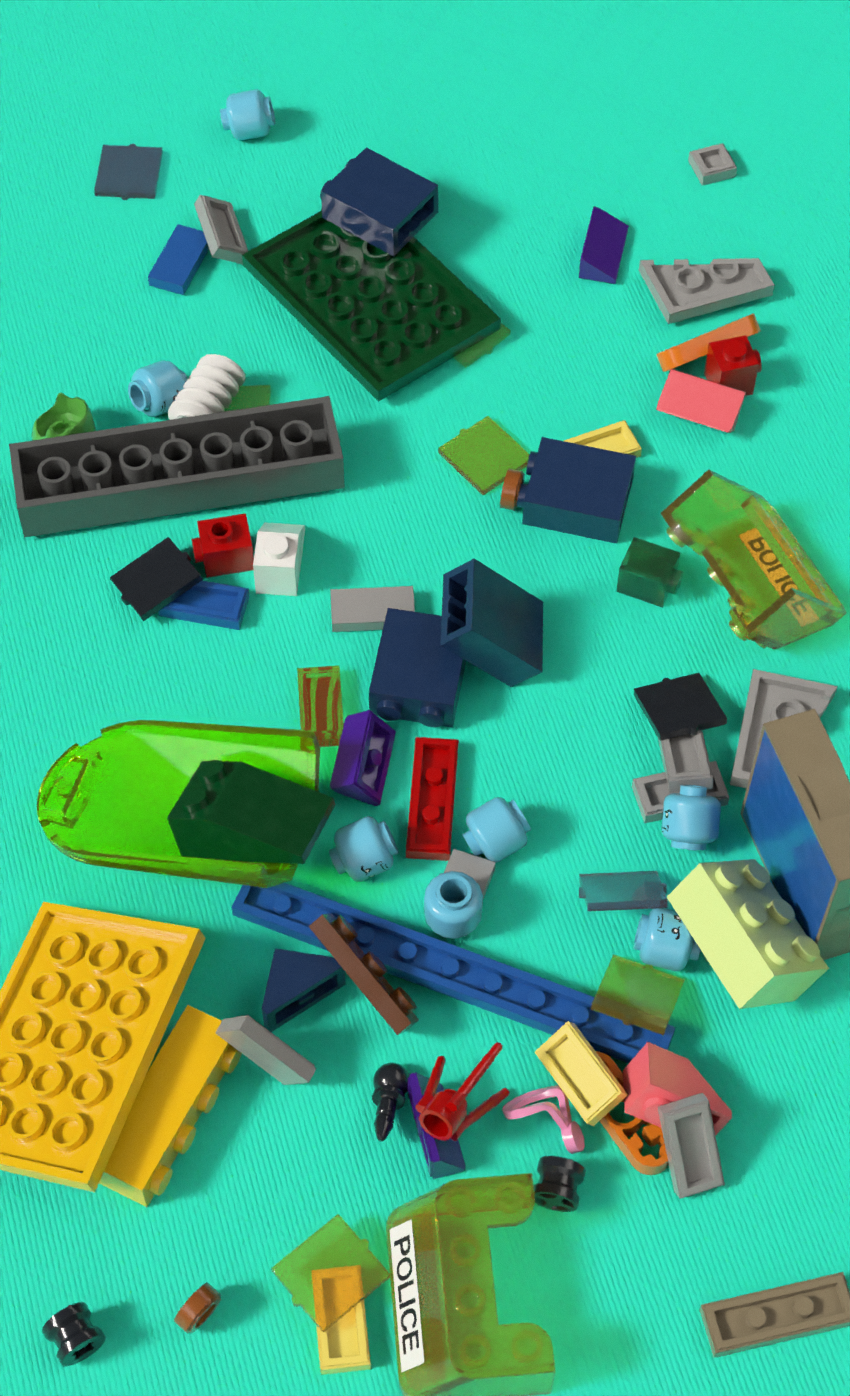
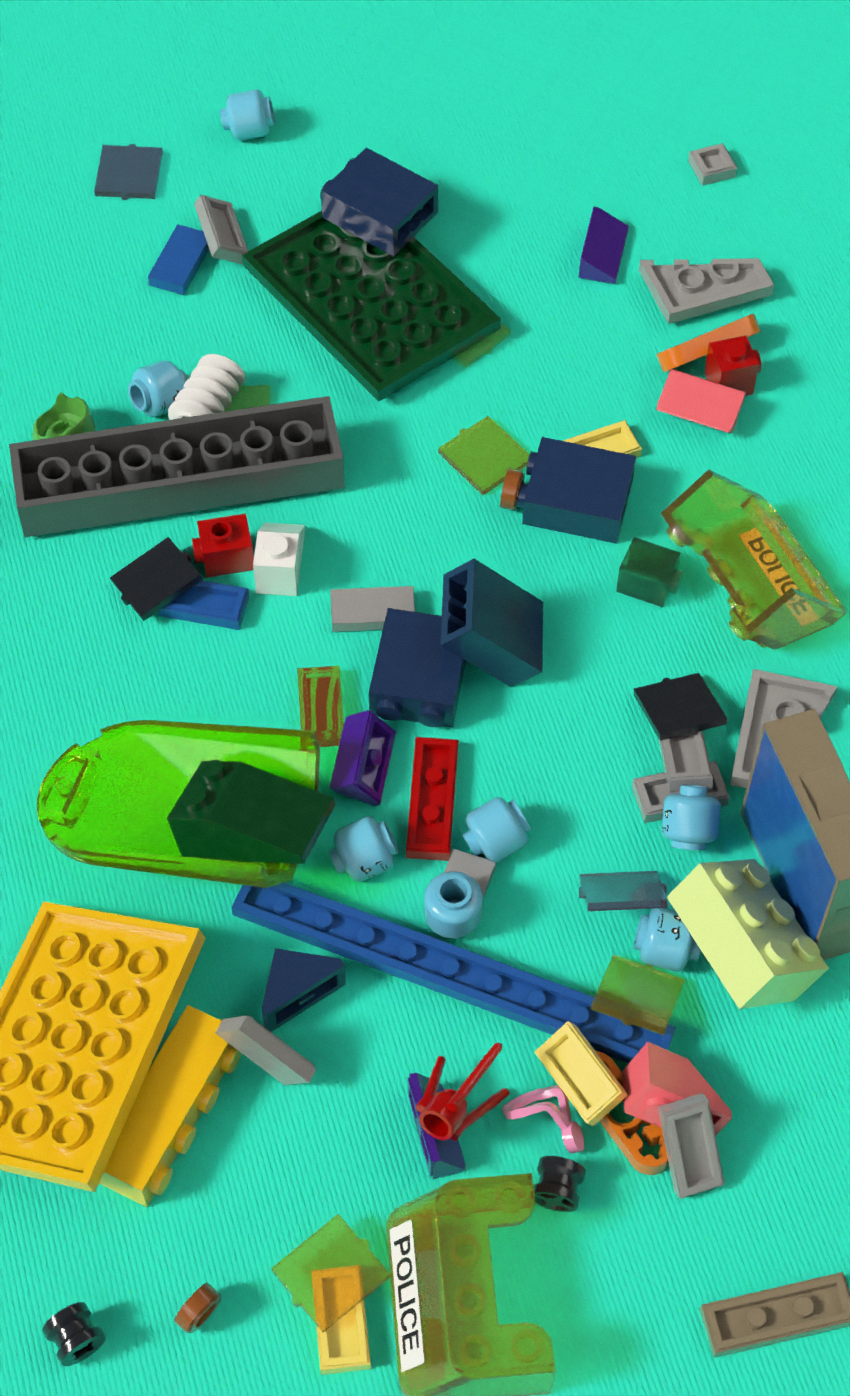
(365, 971): reddish brown plate -> none
(388, 1096): black bar -> none

